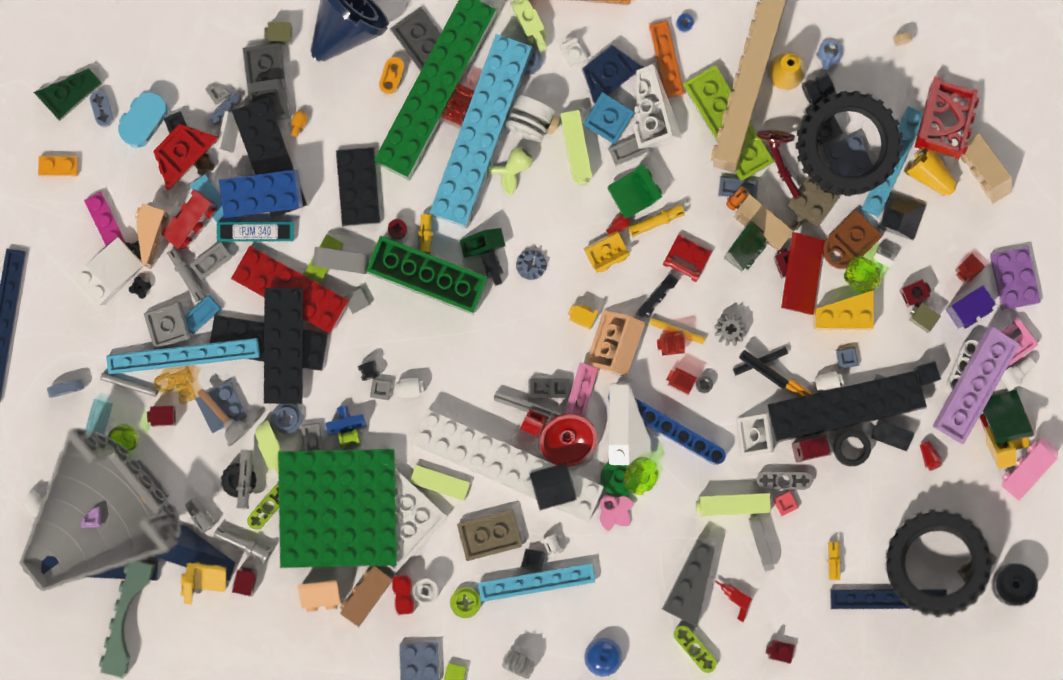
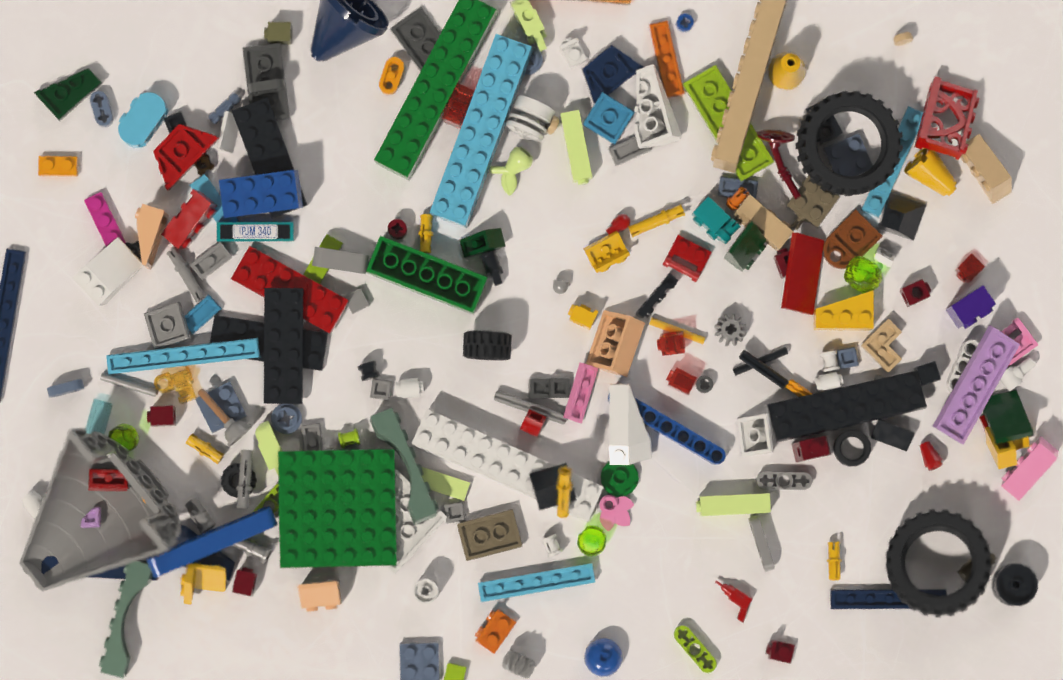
(106, 480): none -> red slope
(140, 292): black plate -> none
(205, 448): none -> yellow pin
(212, 541): none -> blue beam
(217, 93): light grey tile -> none
(298, 122): light orange cylinder -> none
(345, 422): blue tile -> none
(358, 186): black plate -> none
(365, 595): medium nougat brick -> none
(388, 430): none -> sand green arch
(402, 589): red brick -> none
(454, 512): none -> light grey tile
(459, 610): lime gear -> none
(487, 345): none -> black tyre
(495, 631): none -> orange bracket
(522, 267): sand blue gear -> none
(533, 560): black plate -> none
(560, 286): none -> light grey hinge
(564, 492): none -> yellow pin
(571, 448): red dish -> none
(592, 541): none -> clear neon green hair
(635, 192): green bracket -> none
(641, 476): clear neon green tile -> none
(689, 588): dark grey wedge -> none
(715, 220): none -> teal hinge
(785, 503): coral tile -> none
(817, 89): black wheel -> none
(829, 59): medium blue piece -> none
(830, 361): none -> white bush
(878, 345): none -> tan plate
(924, 317): olive brick -> none
(1015, 278): medium lavender plate -> none

